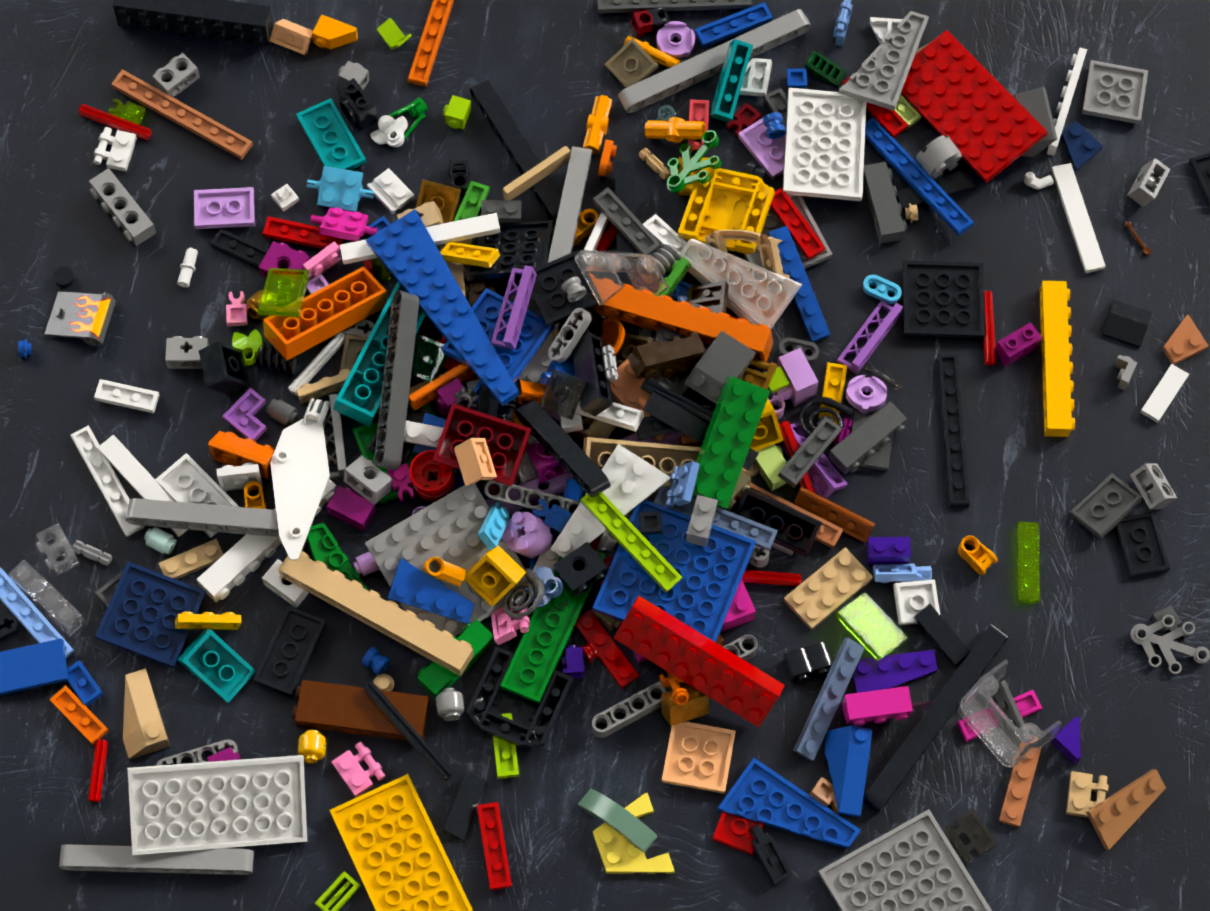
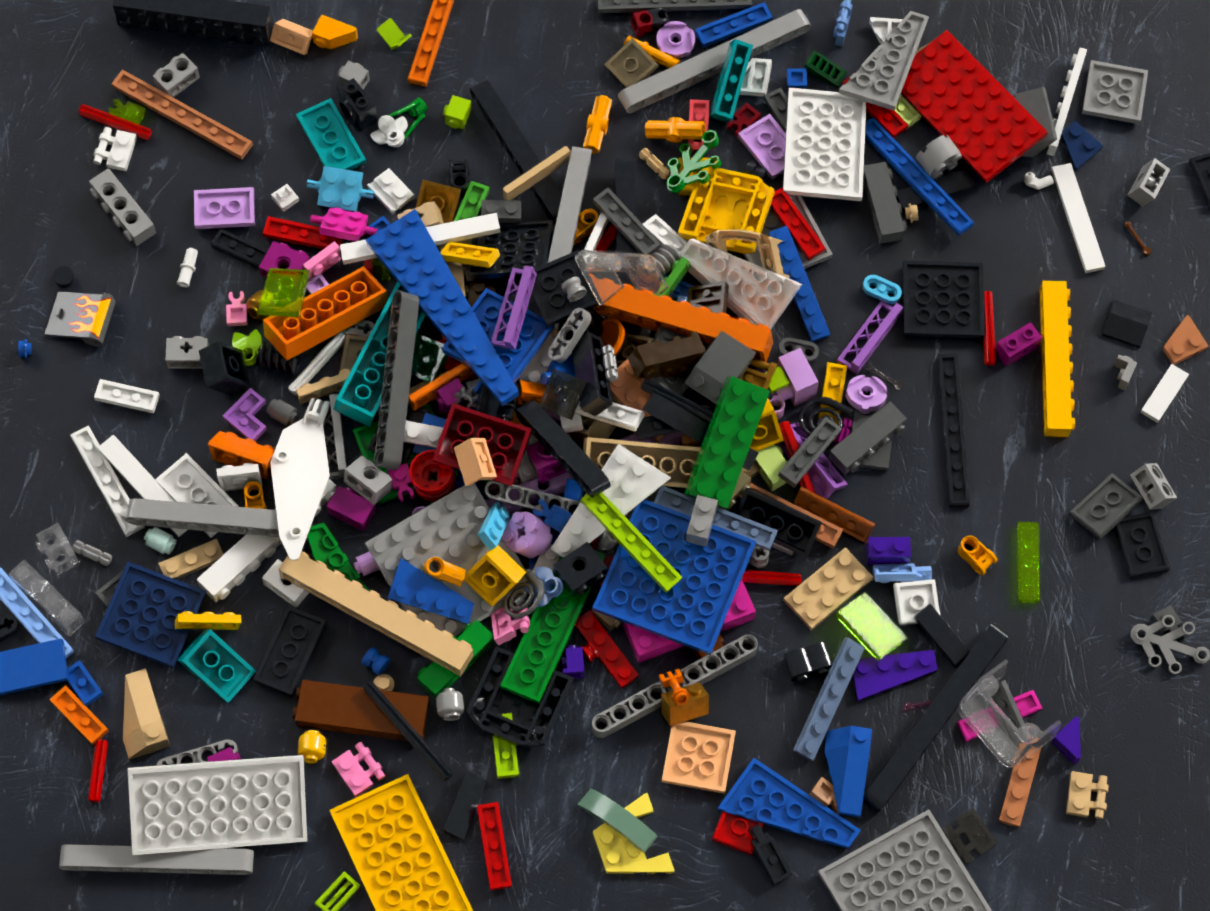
(608, 151): orange plate -> none
(650, 523): black plate -> none
(662, 110): clear light blue bush -> none
(682, 484): medium blue plate -> none
(699, 661): red brick -> none
(774, 125): blue wheel -> none
(877, 706): dark pink slope -> none
(1122, 809): medium nougat wing -> none

